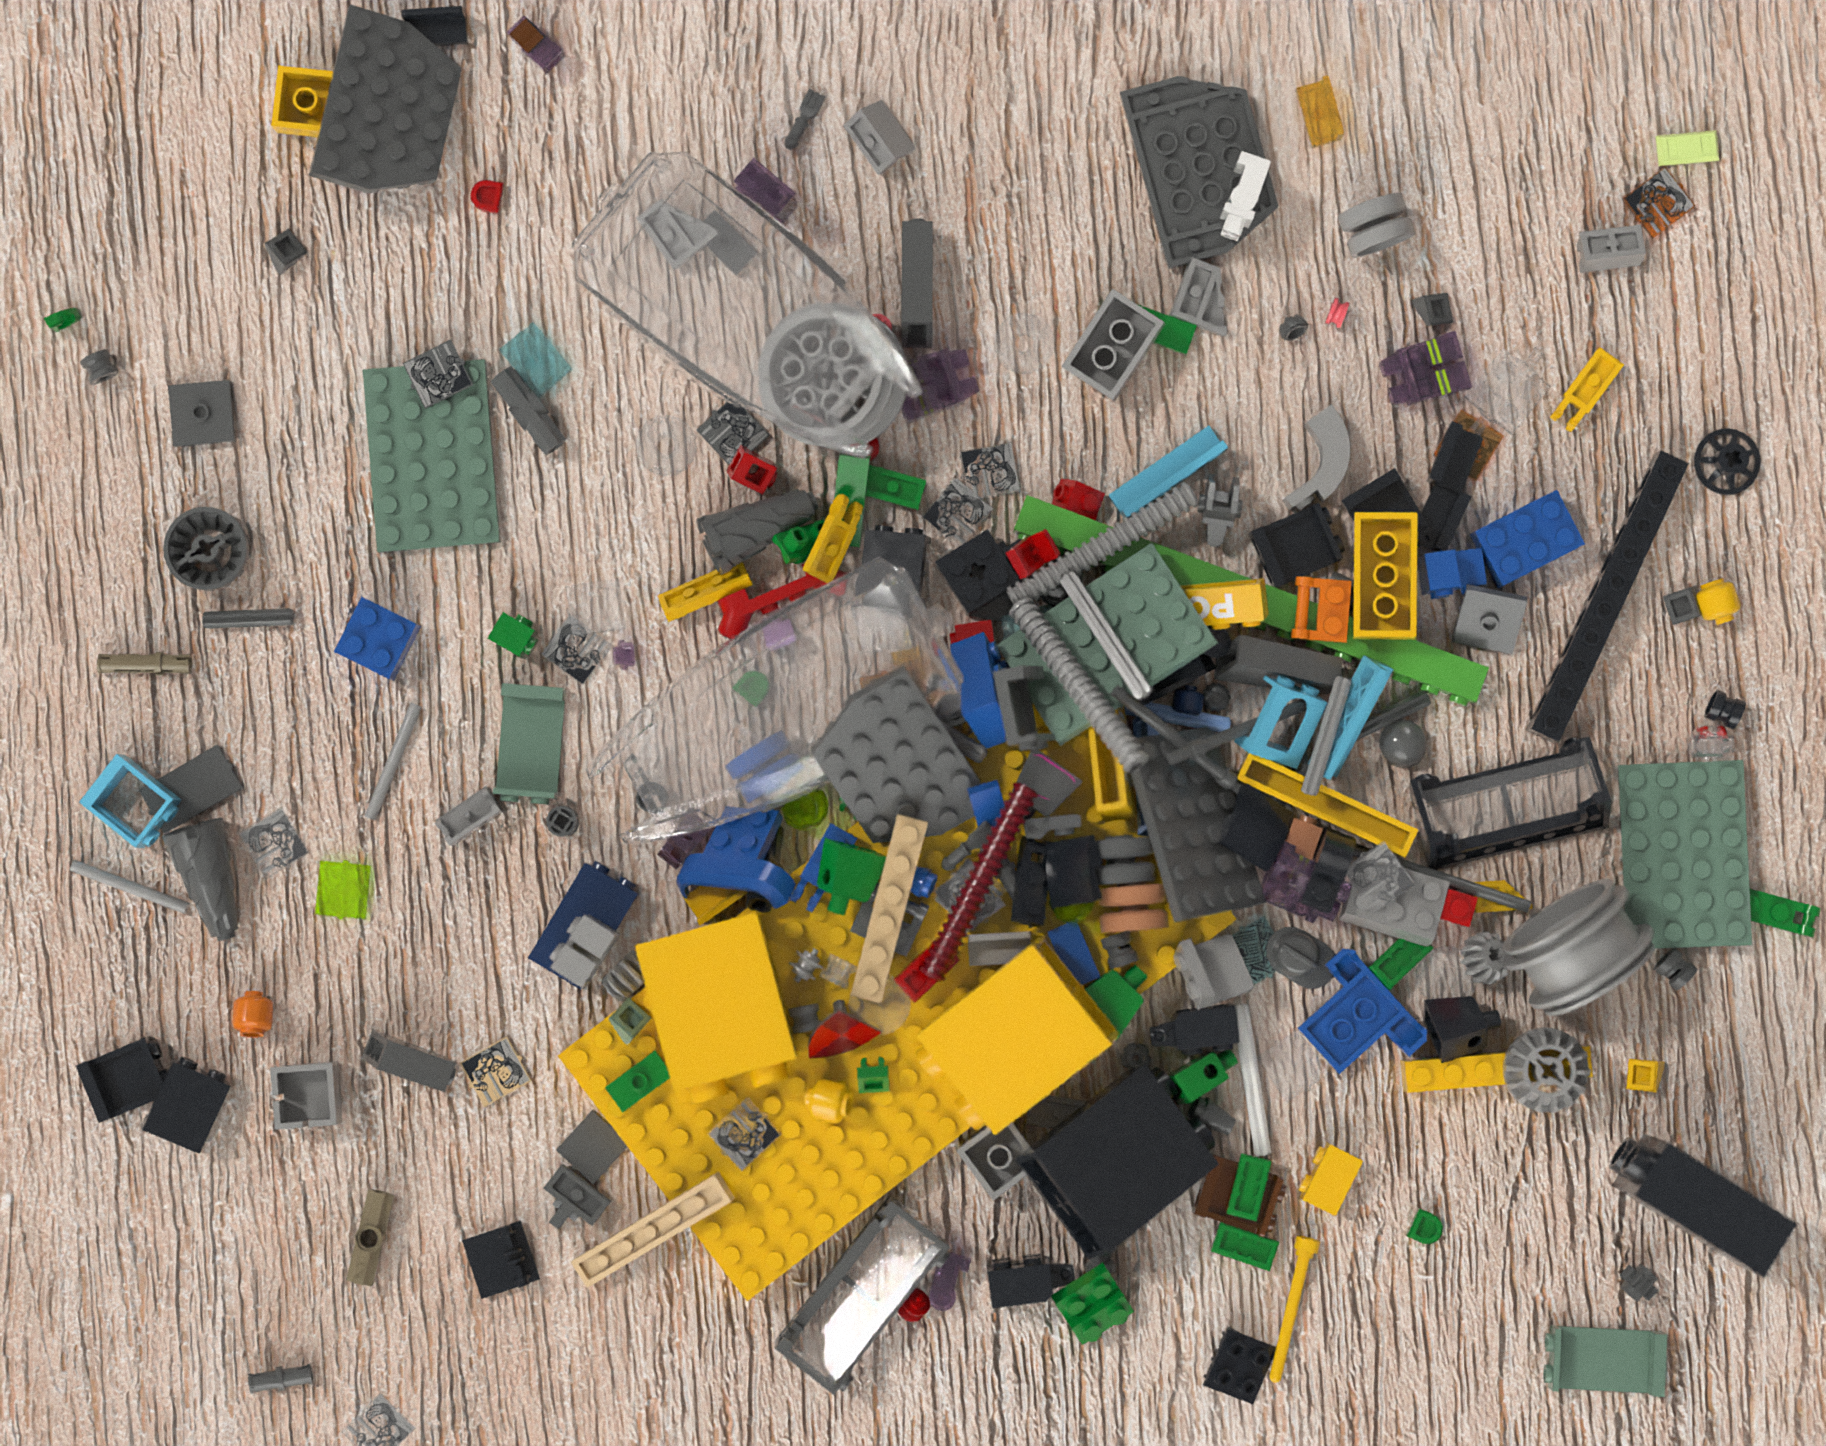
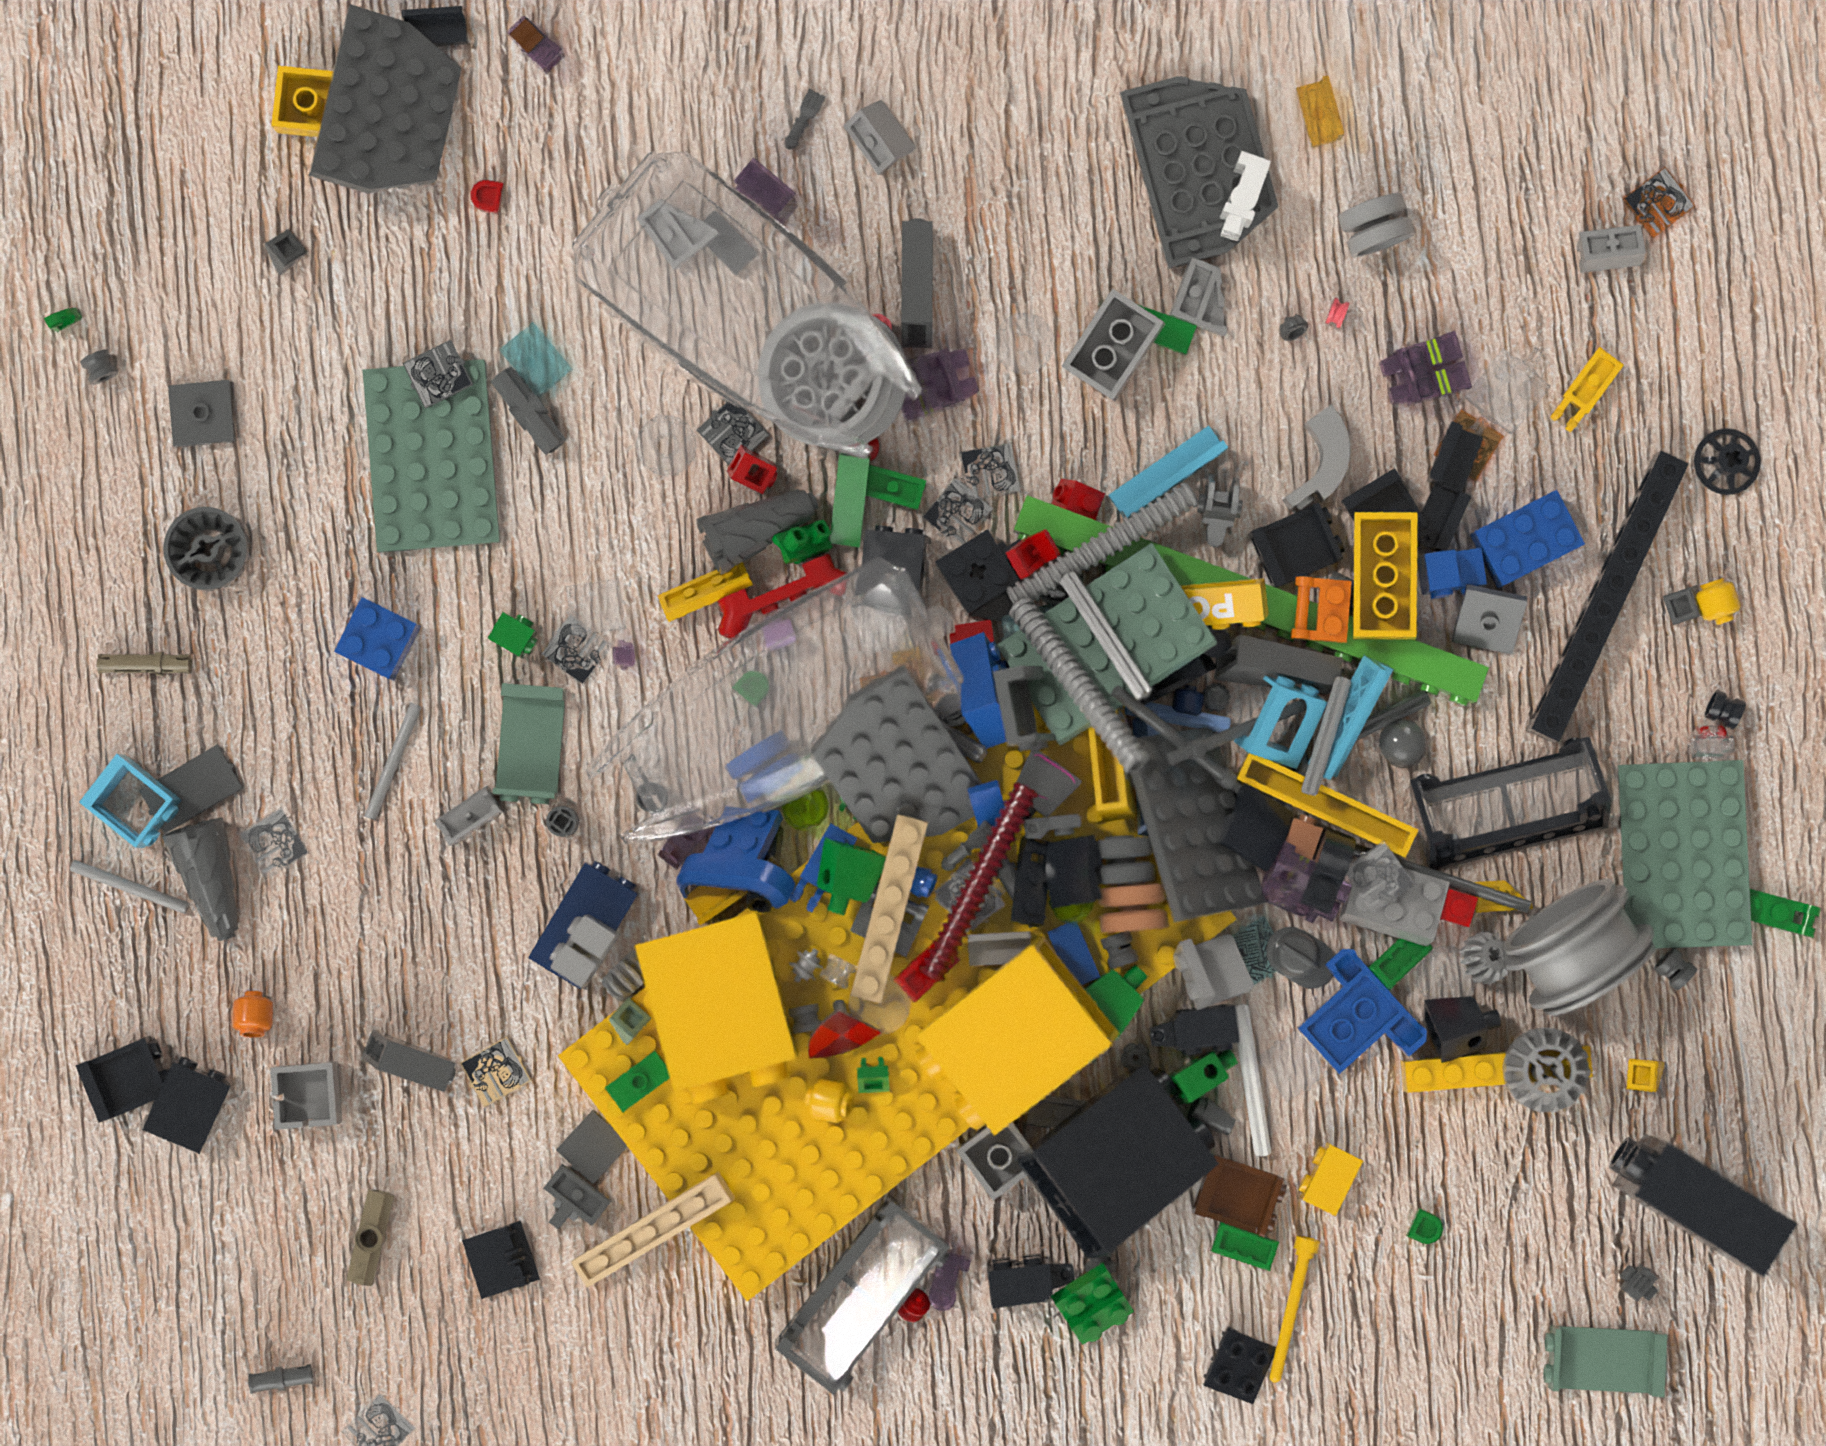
(248, 618): dark grey axle -> none
(343, 889): clear neon green piece -> none
(744, 1134): piece -> none
(833, 539): yellow hinge -> none
(1248, 1187): green plate -> none
(1434, 309): dark grey slope -> none
(1687, 148): yellowish green tile -> none

